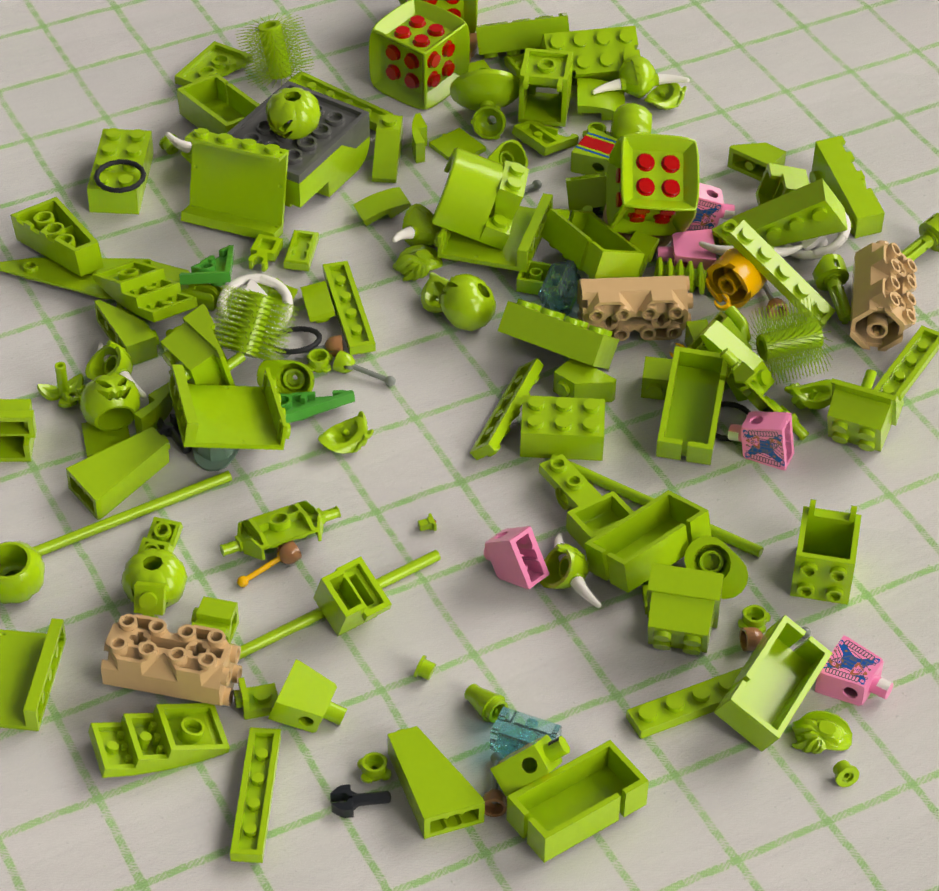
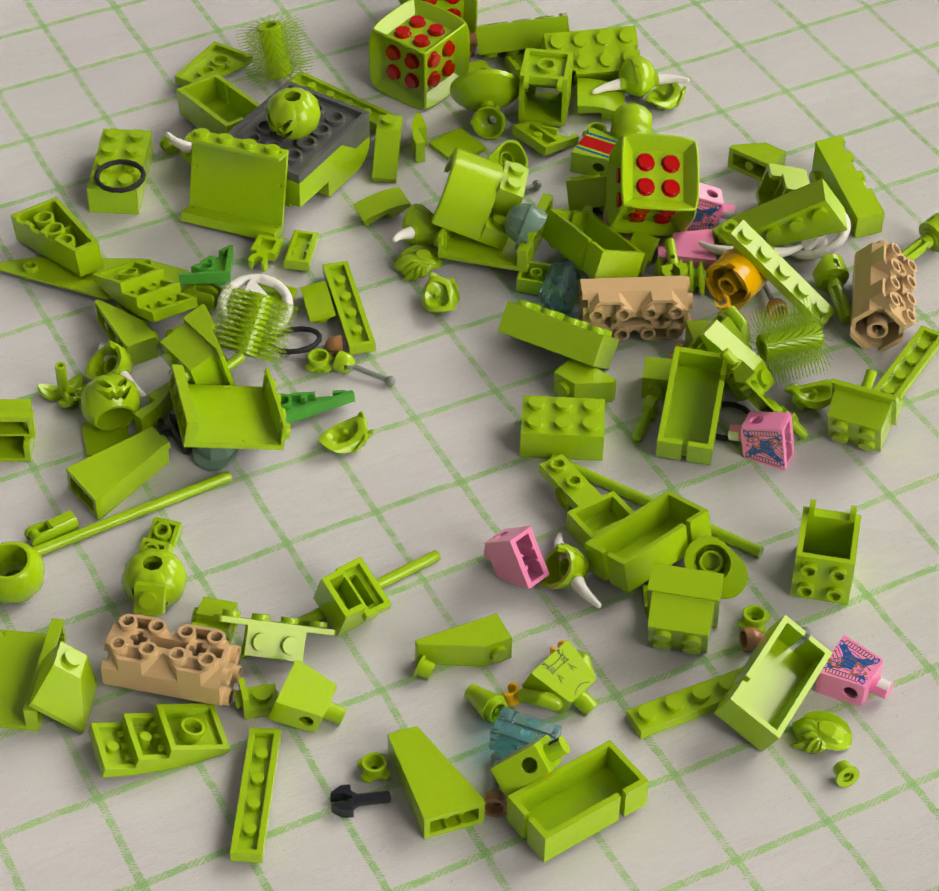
(52, 528): none -> lime bar
(65, 687): none -> lime slope
(271, 638): none -> lime bracket
(278, 527): lime plate -> none
(283, 373): lime cap -> none
(286, 553): hinge -> none
(428, 523): lime piece -> none
(467, 302): lime piece -> none
(469, 644): none -> lime slope
(506, 410): lime plate -> none
(523, 220): none -> sand green piece
(557, 682): none -> lime torso
(649, 412): none -> lime bar
(673, 262): none -> lime bar

